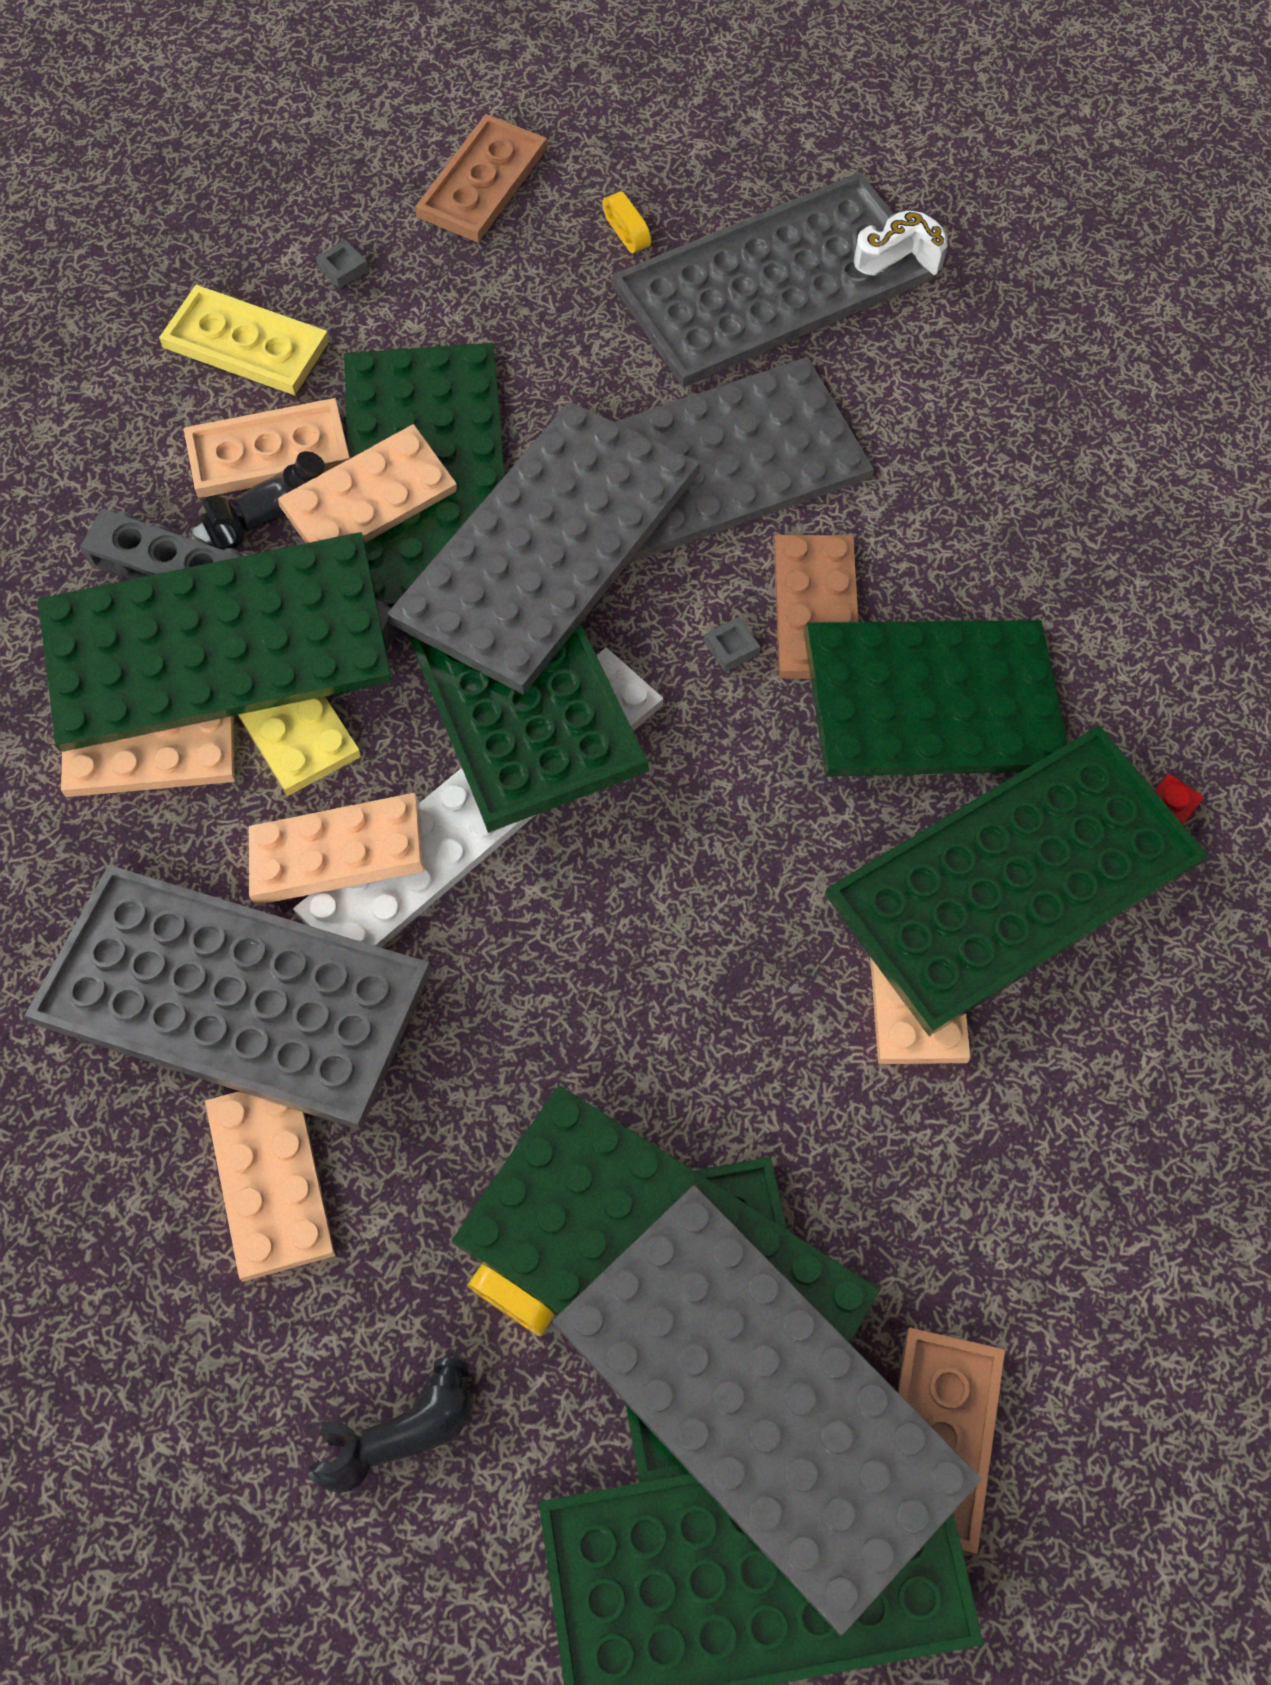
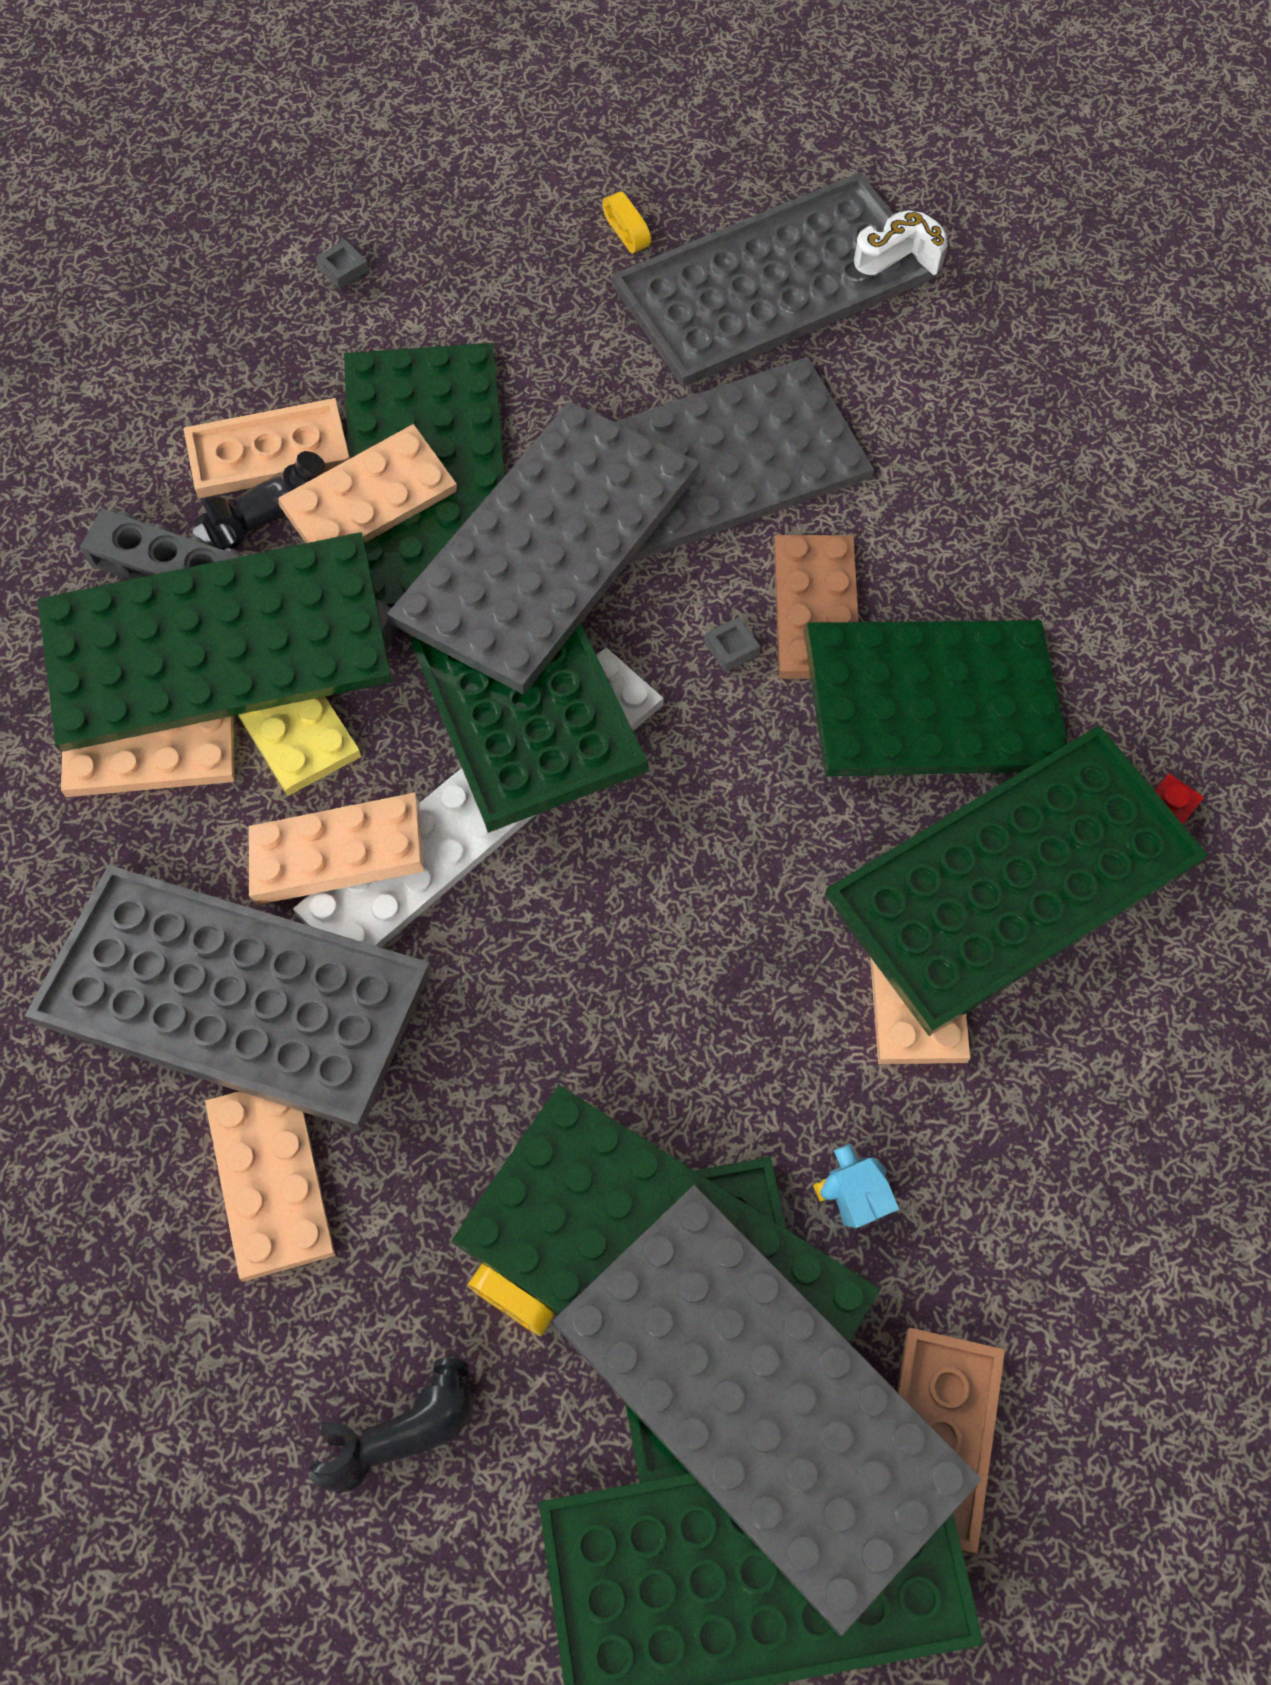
(245, 339): light yellow plate -> none
(481, 178): nougat plate -> none
(857, 1188): none -> medium azure piece

